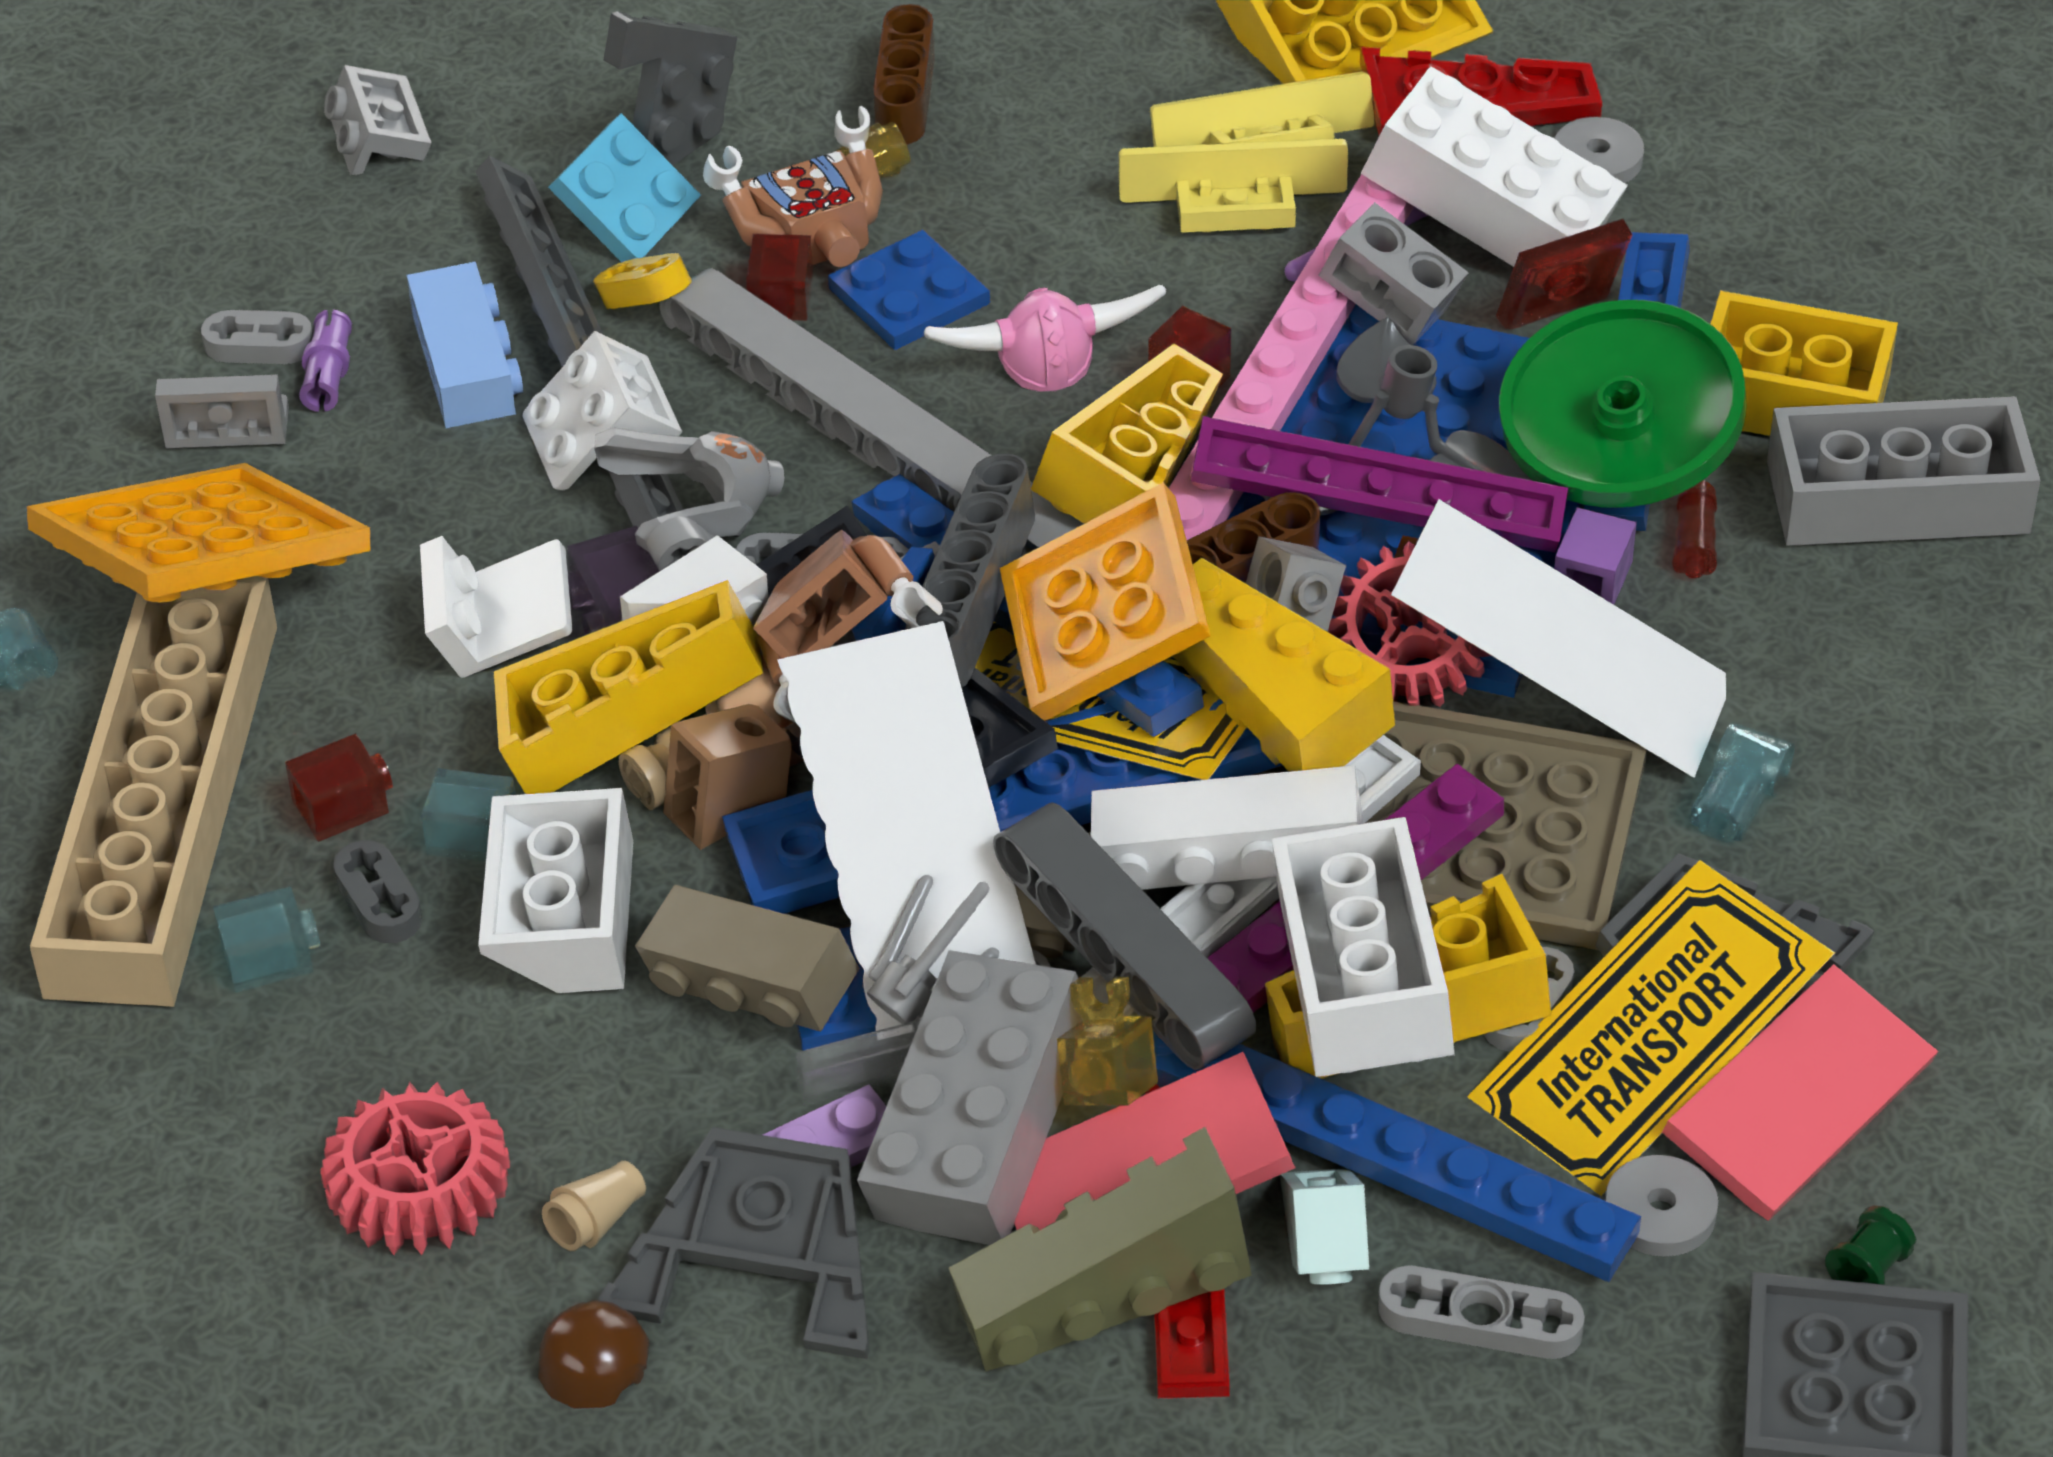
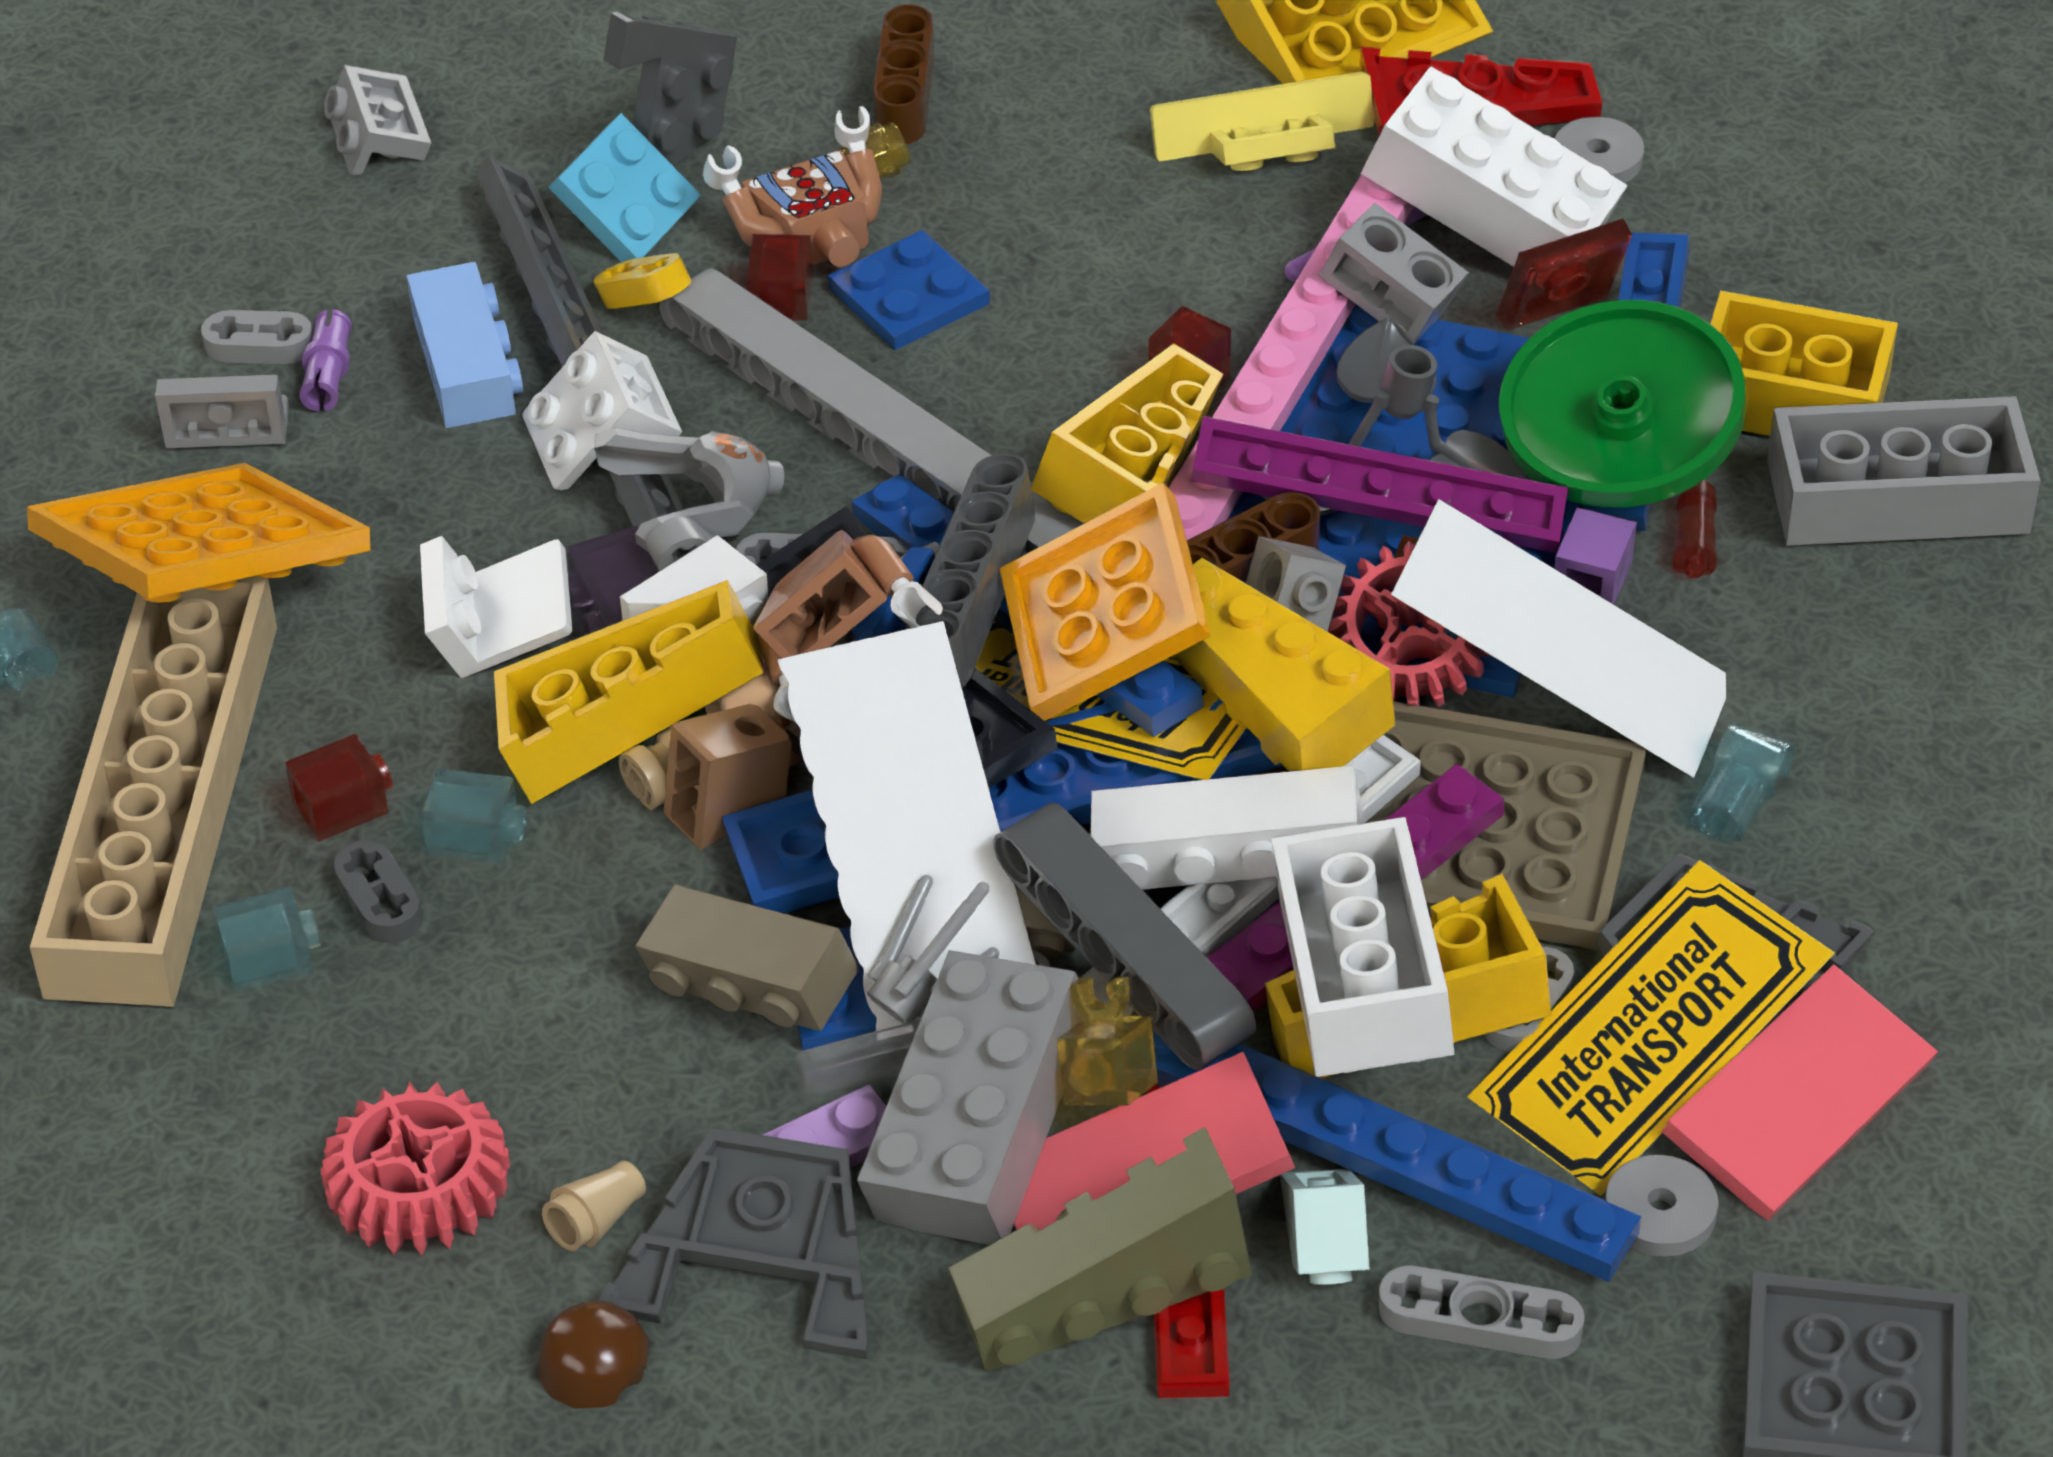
(559, 888): white slope -> none
(1046, 336): bright pink helmet -> none
(1234, 183): light yellow bracket -> none
(1873, 1248): dark green bush -> none

